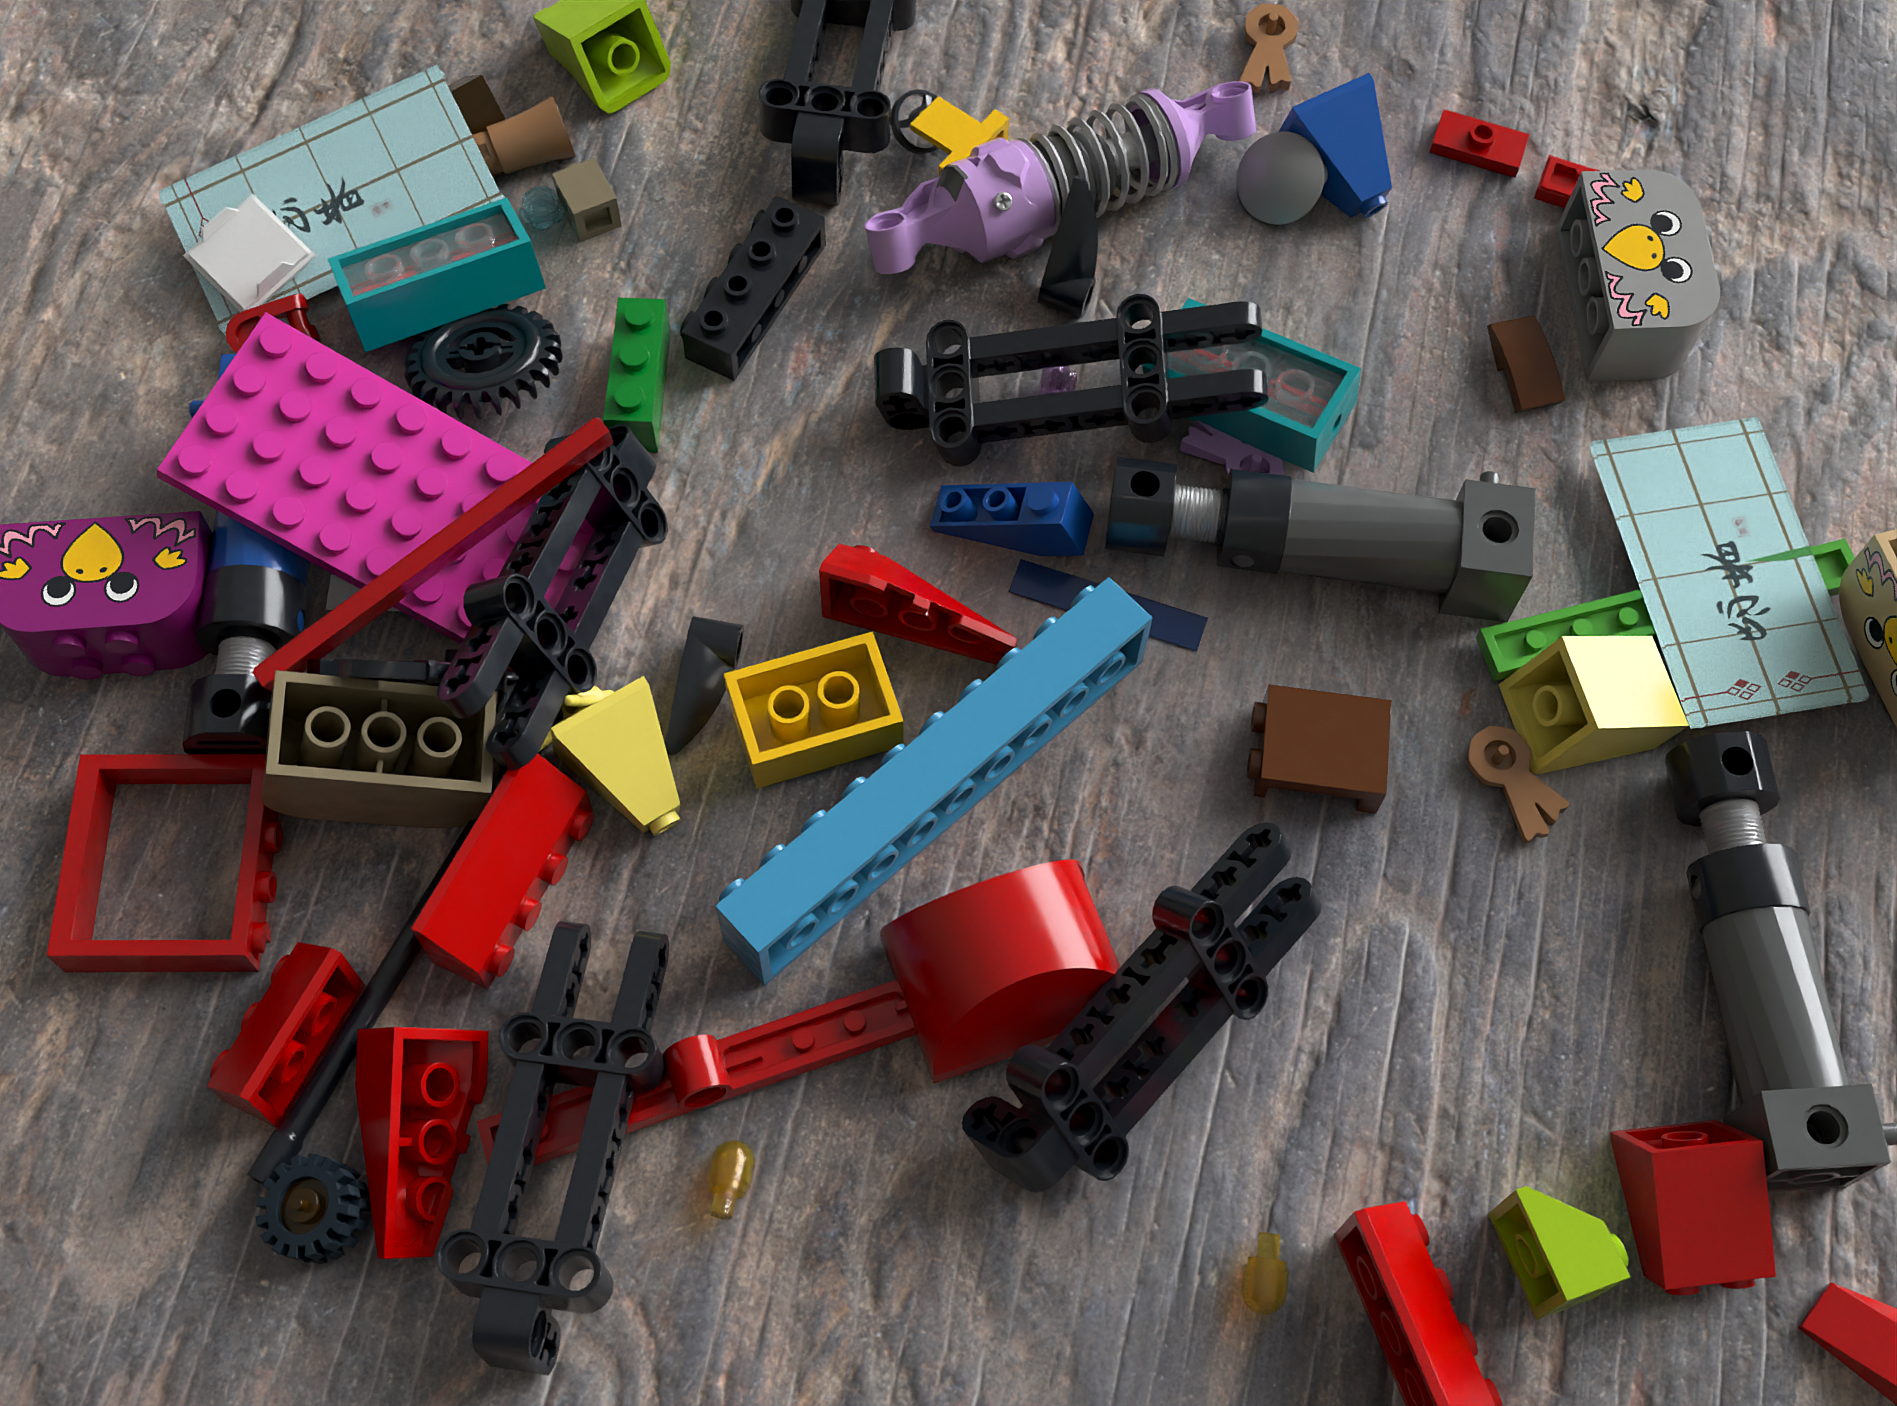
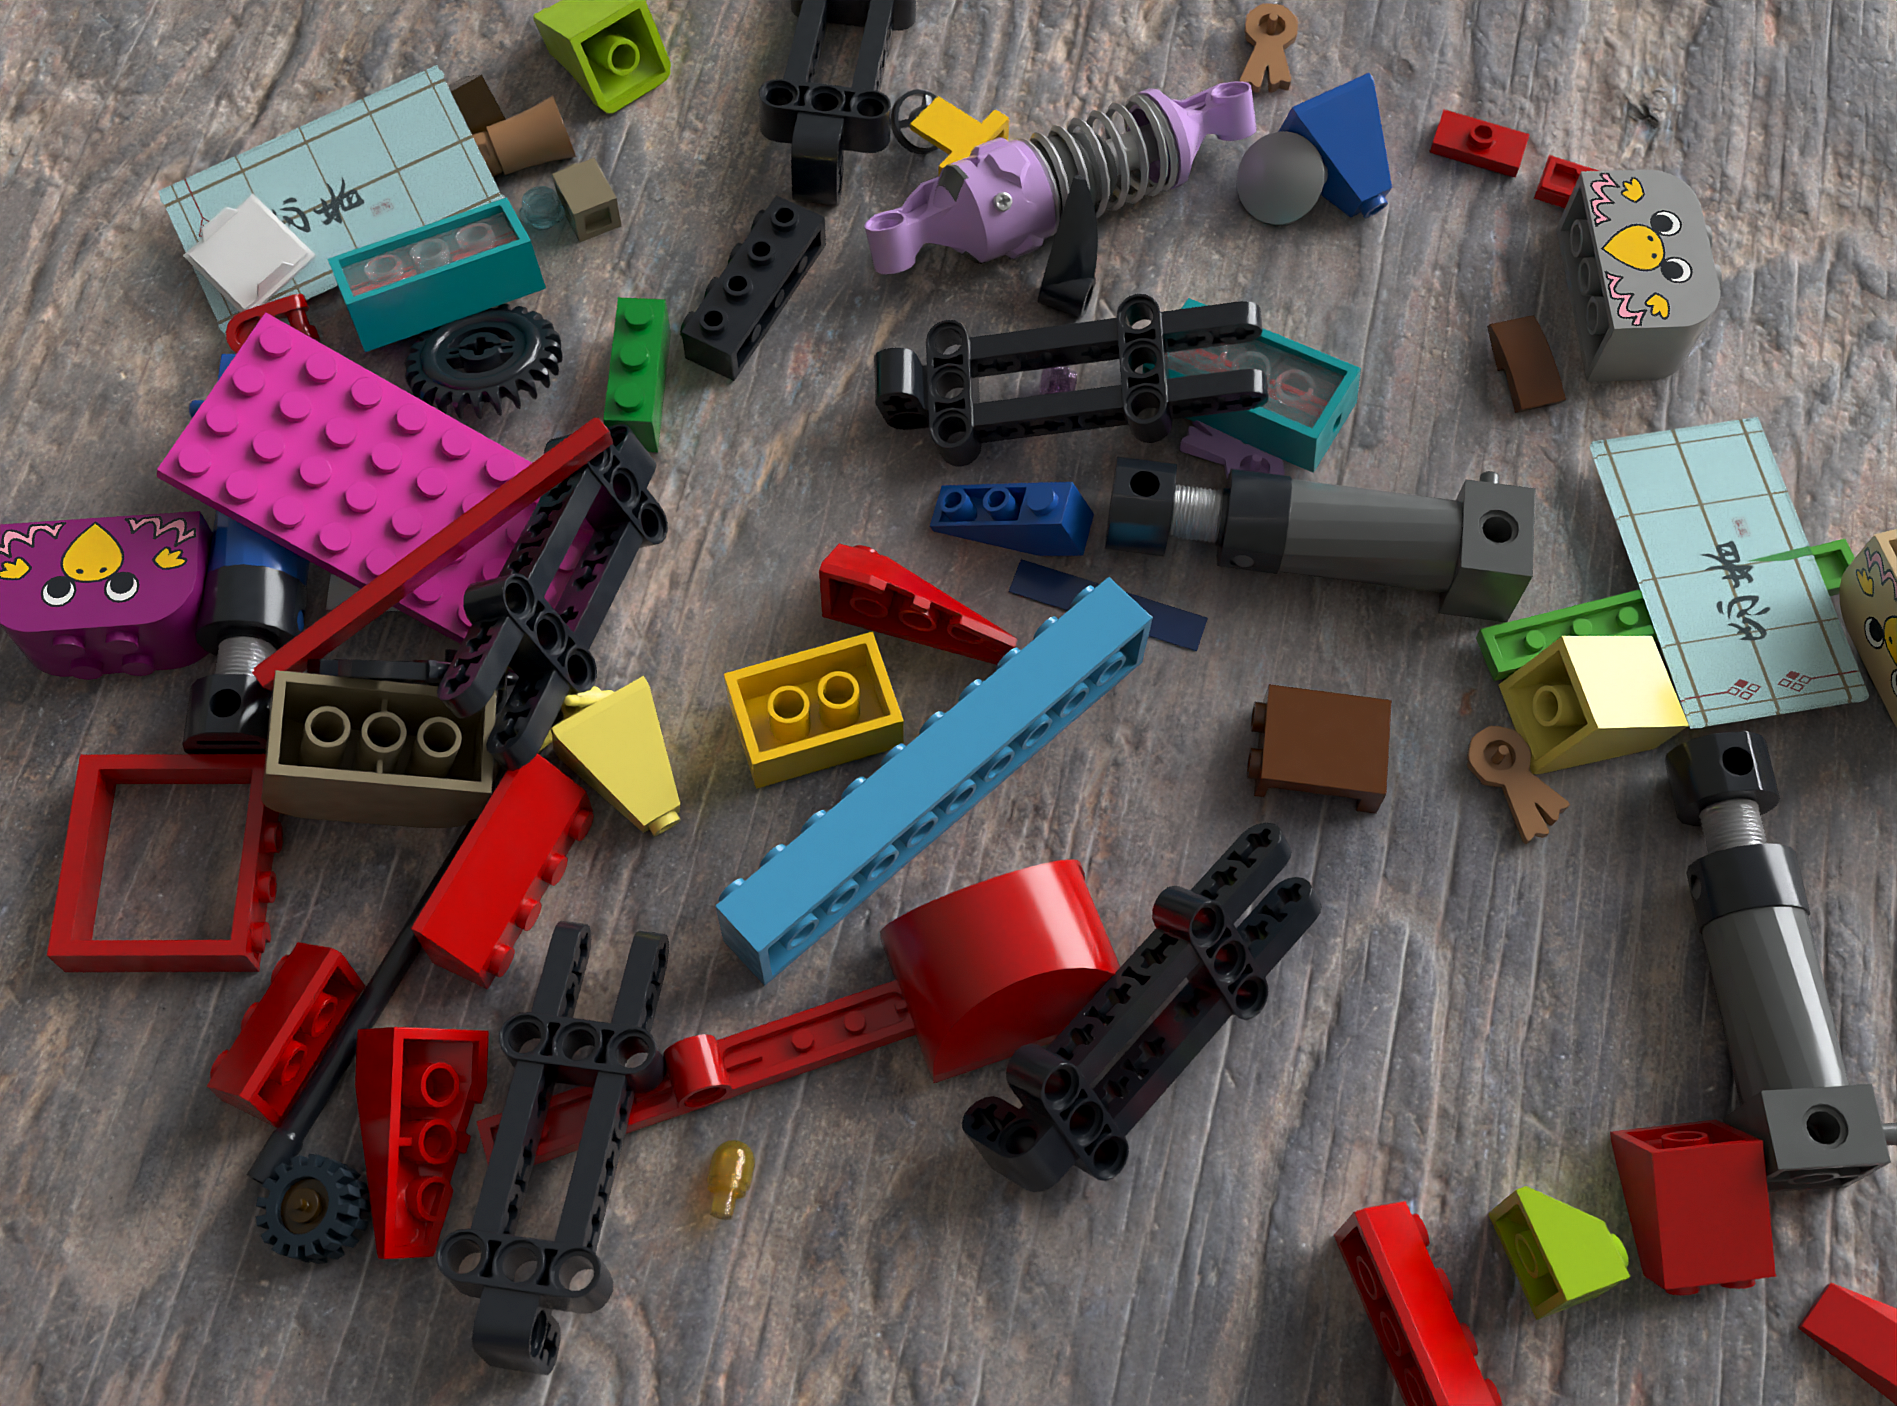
(709, 652): black piece -> none
(1265, 1276): clear yellow cylinder -> none

